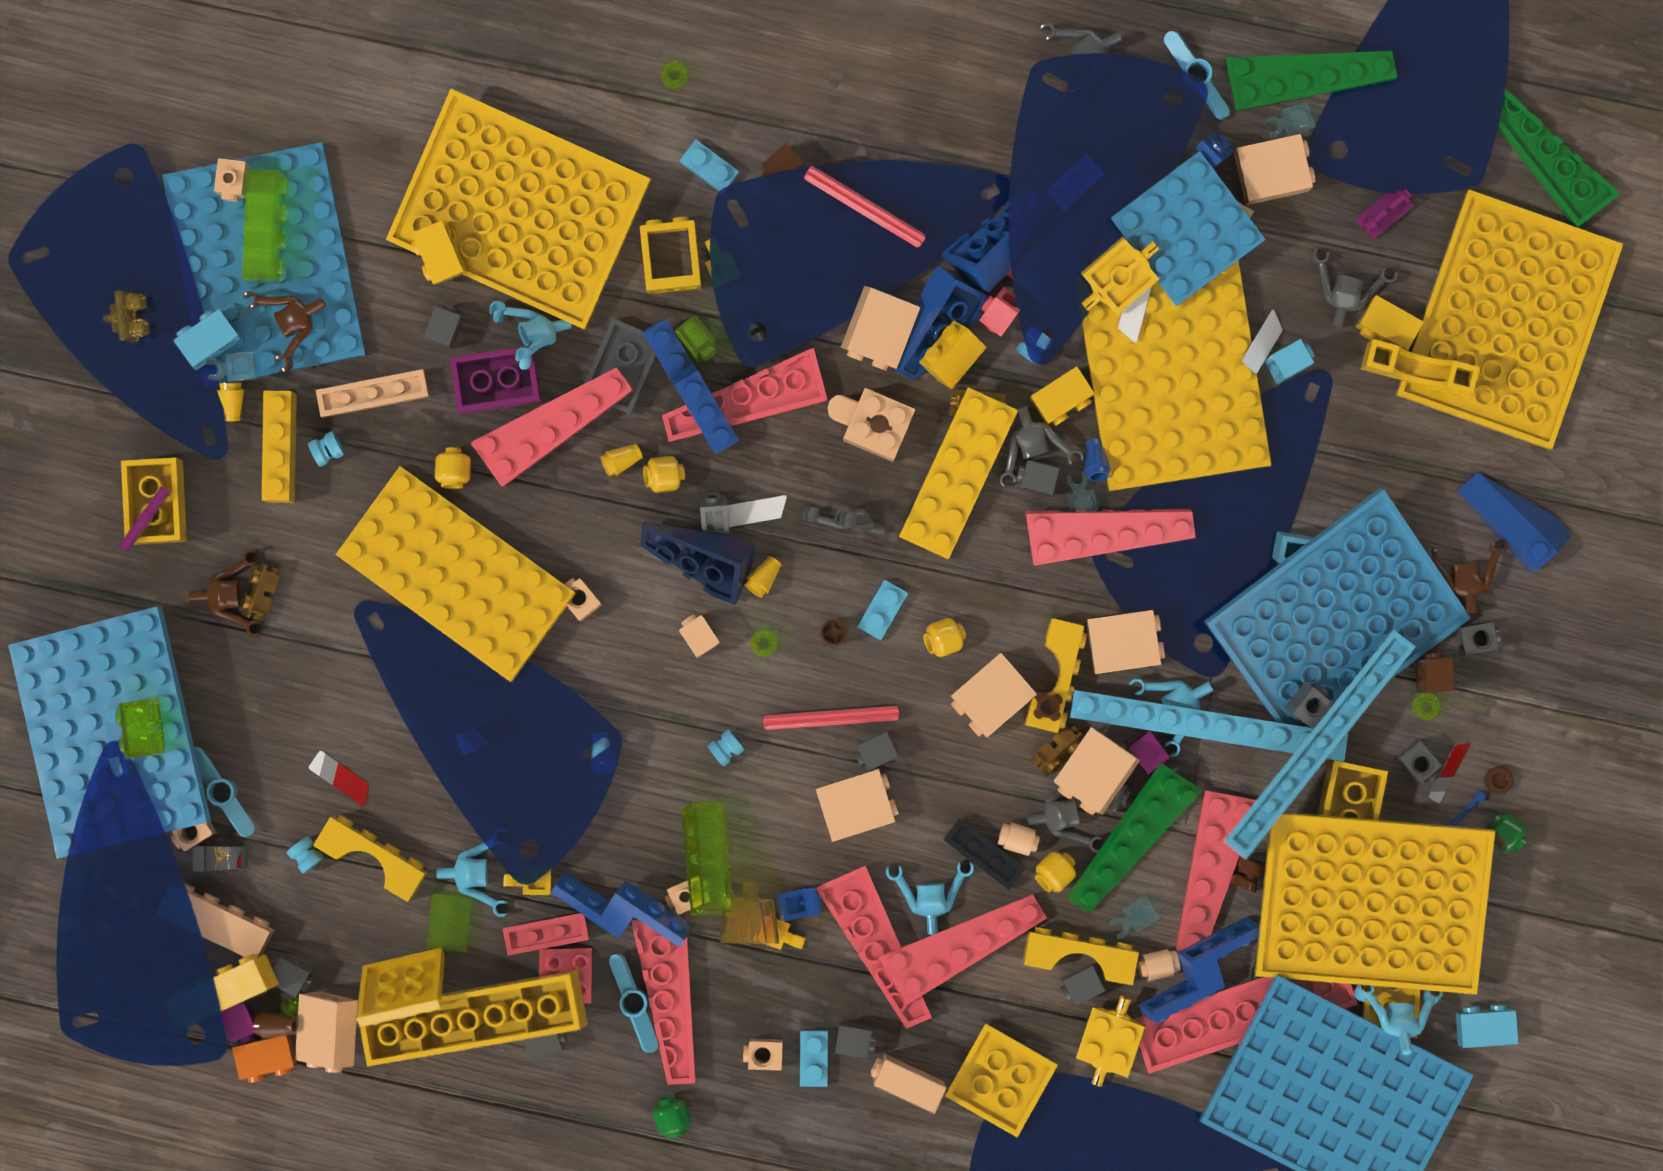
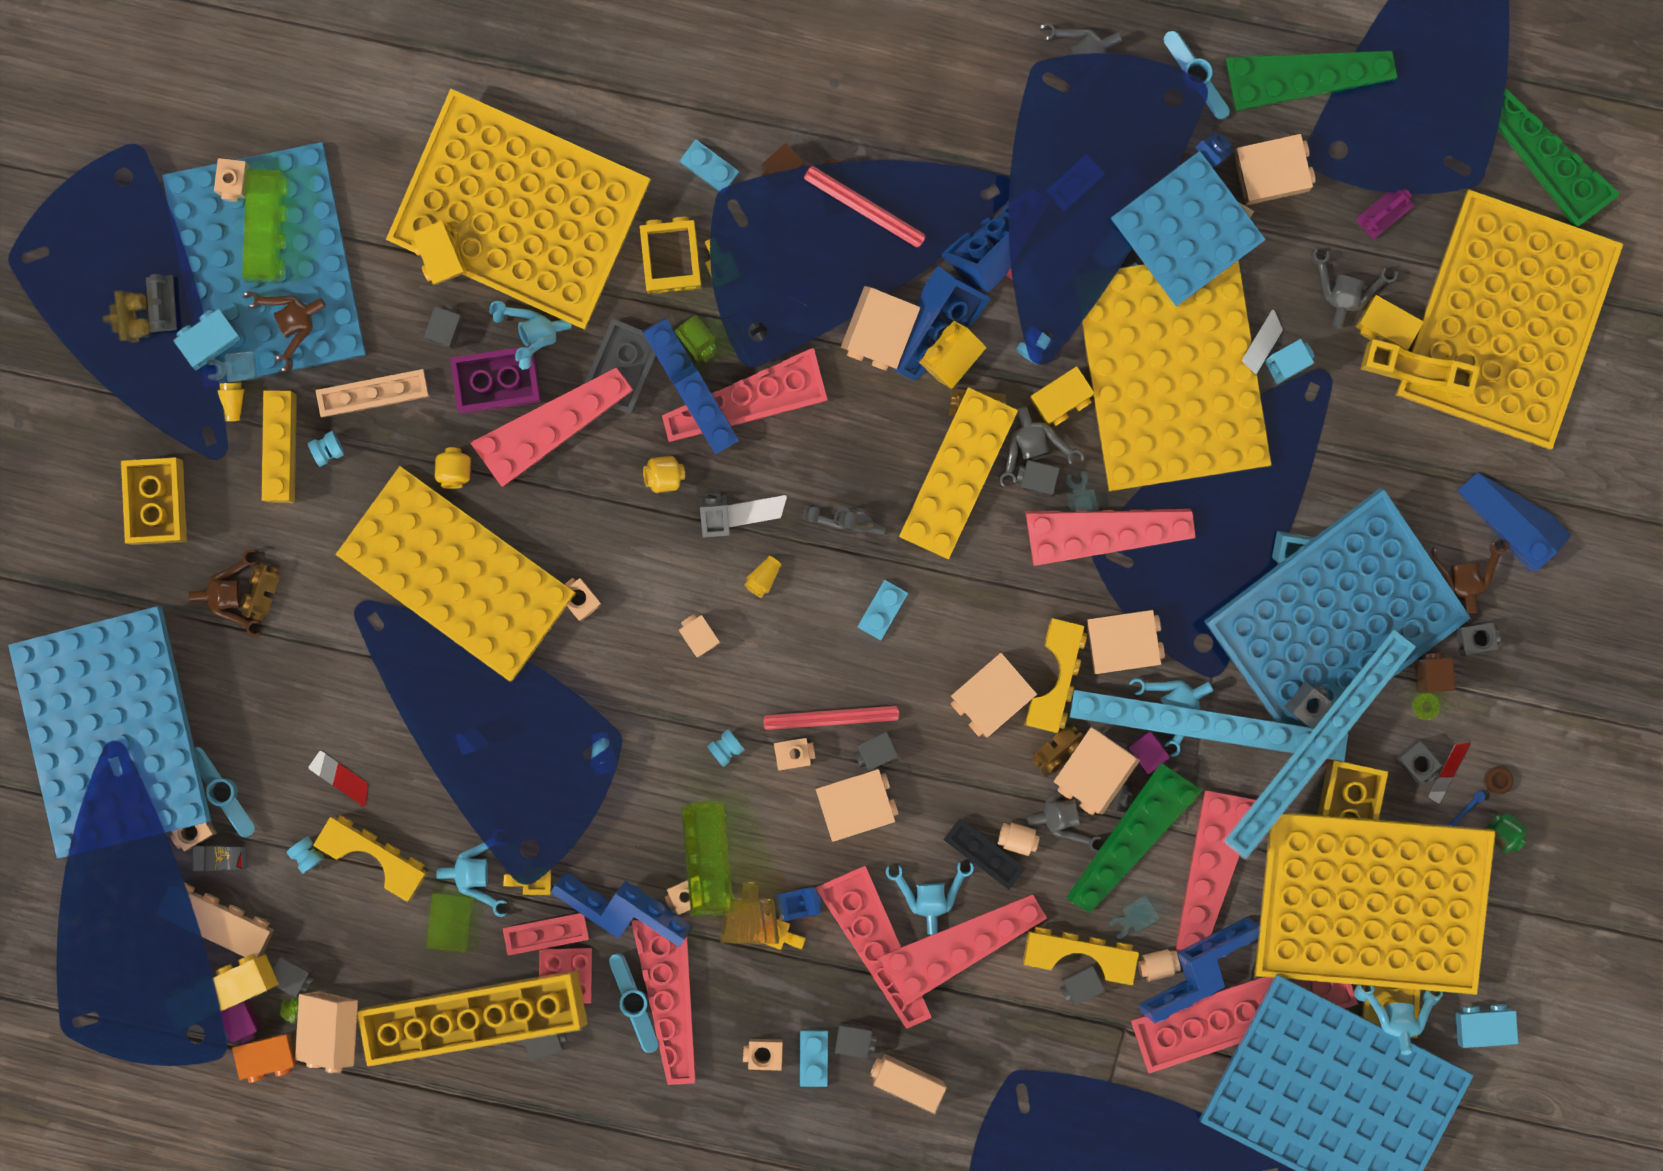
(140, 728): clear neon green brick -> none
(144, 519): magenta piece -> none
(161, 303): none -> dark grey hinge
(274, 1025): reddish brown cone -> none
(401, 987): yellow plate -> none
(620, 459): yellow cone -> none
(671, 67): clear neon green plate -> none
(671, 1117): green head -> none
(710, 558): dark blue wedge -> none
(754, 643): clear neon green plate -> none
(794, 753): none -> light nougat brick
(834, 632): reddish brown wheel -> none
(873, 422): light nougat brick -> none
(944, 637): yellow head -> none
(1000, 312): coral brick -> none
(1001, 1080): yellow plate -> none
(1052, 713): reddish brown plate -> none
(1055, 871): yellow head -> none
(1096, 461): blue cone -> none
(1111, 1041): yellow plate -> none
(1120, 275): yellow plate -> none
(1133, 316): white sticker -> none
(1247, 875): reddish brown wheel -> none
(1294, 120): clear light blue plate -> none

